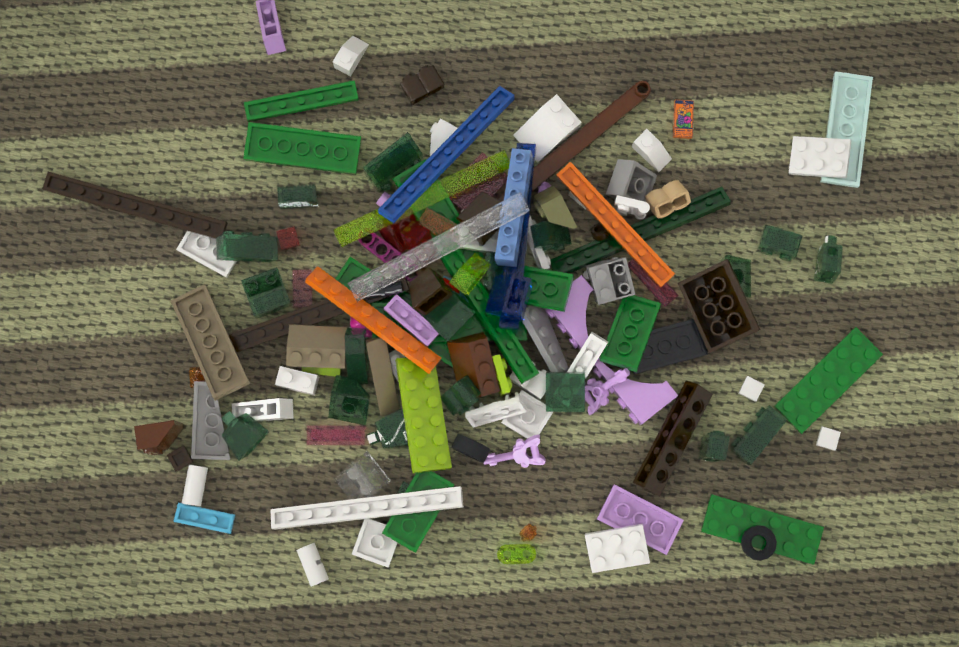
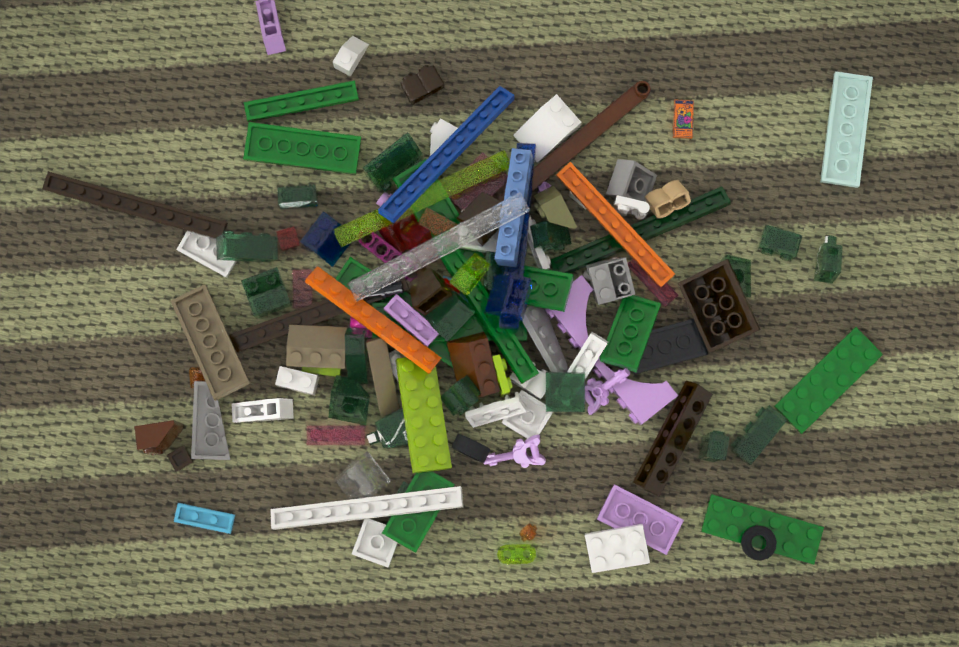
(194, 485): white pin -> none
(242, 434): clear green torso -> none
(312, 564): white pin -> none
(323, 241): none -> clear blue slope
(599, 232): dark brown tile -> none
(651, 150): white slope -> none
(751, 388): white tile -> none
(820, 157): white plate -> none
(828, 438): white tile -> none

